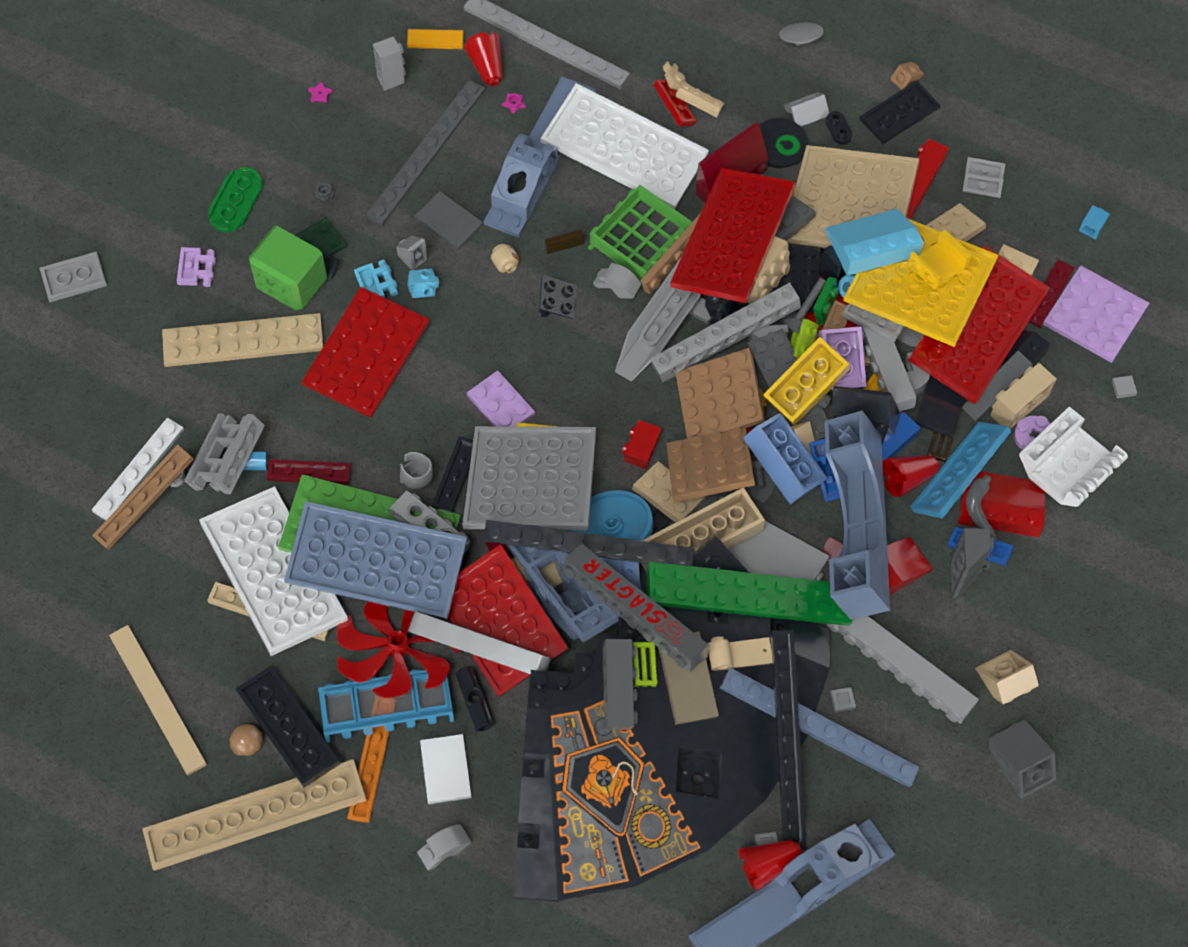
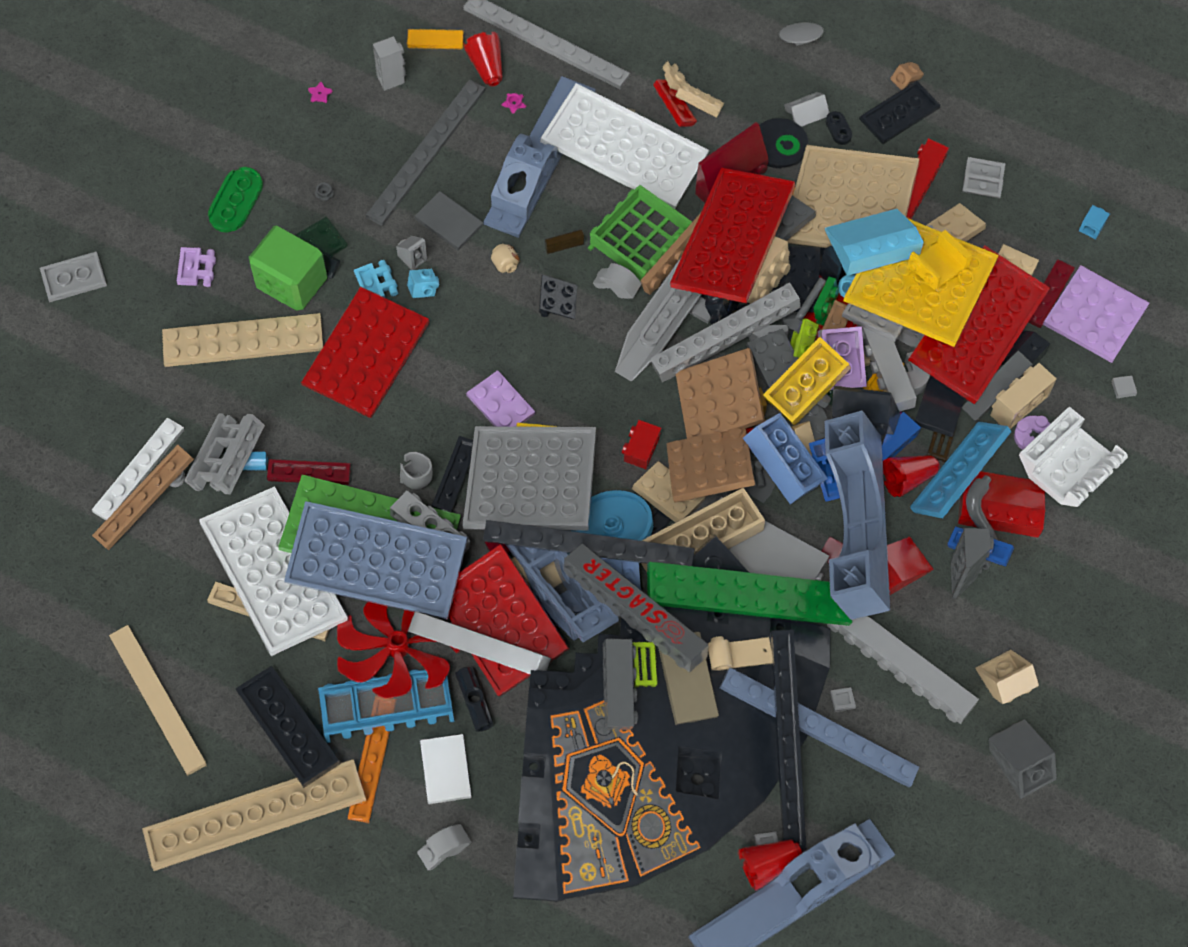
(246, 740): medium nougat hair -> none

